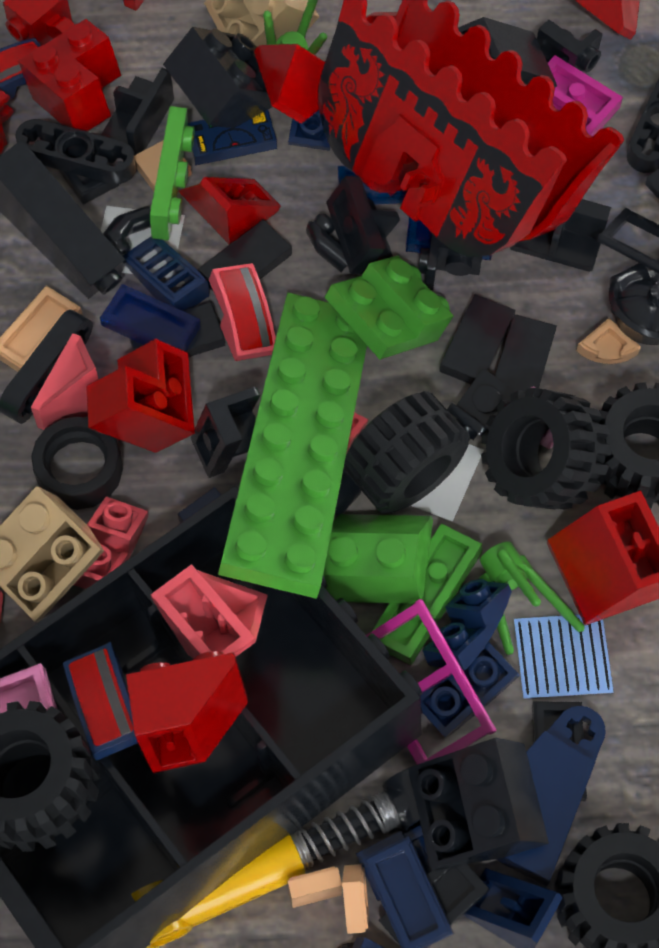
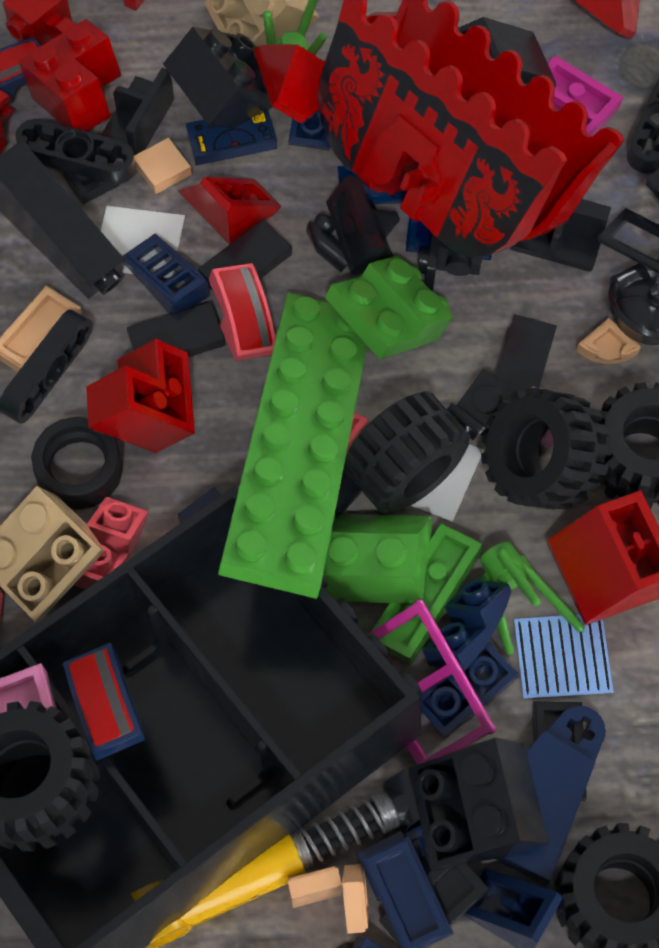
(65, 387): coral slope -> none
(126, 225): black arm -> none
(148, 319): clear blue tile -> none
(171, 173): bright green plate -> none
(185, 708): red slope -> none
(210, 612): coral slope -> none
(225, 430): black panel -> none
(477, 339): black tile -> none
(563, 44): black bracket -> none

